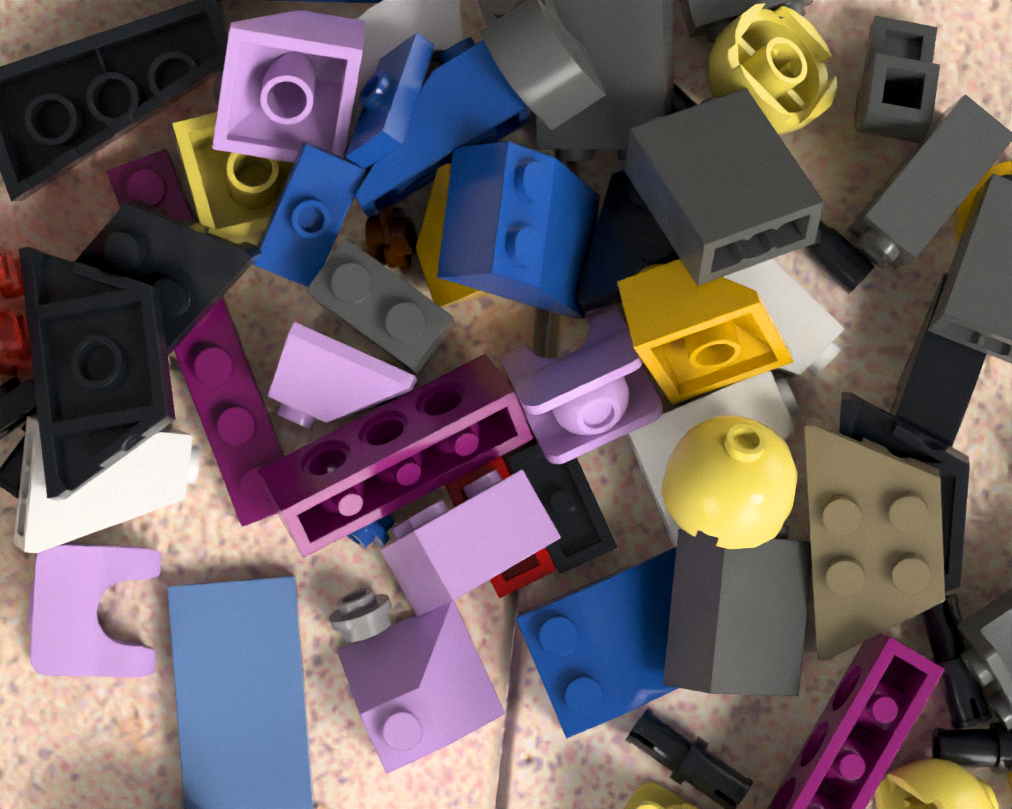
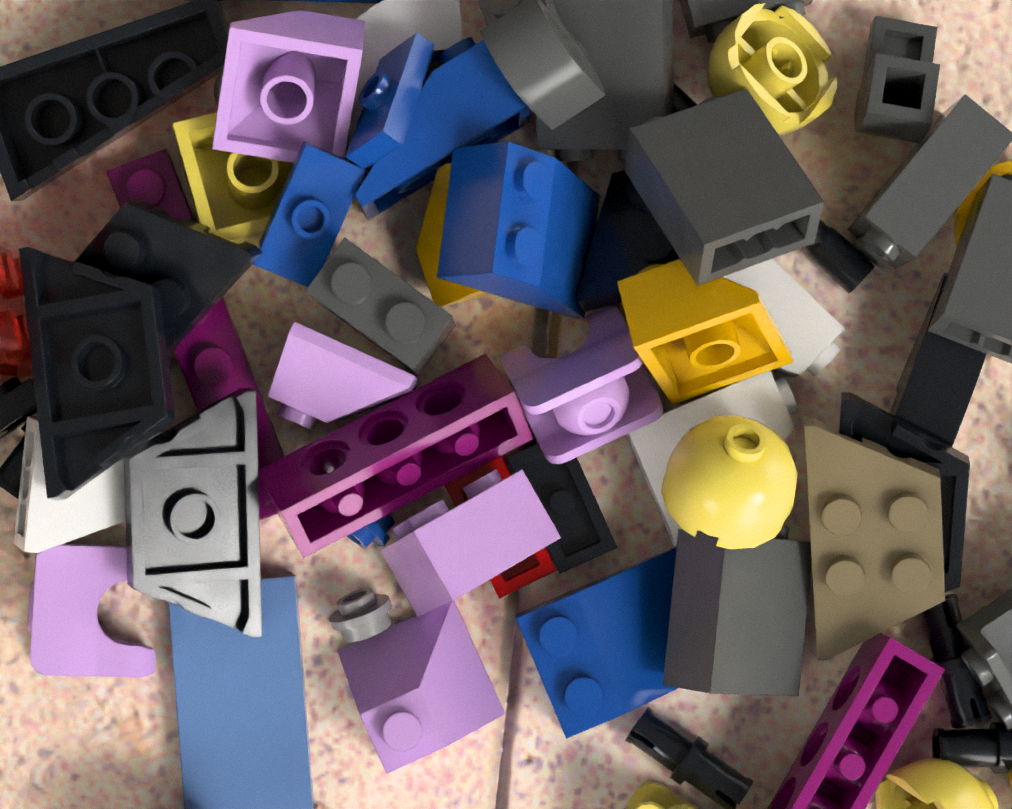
(198, 514): none -> wing
(391, 237): reddish brown plate -> none

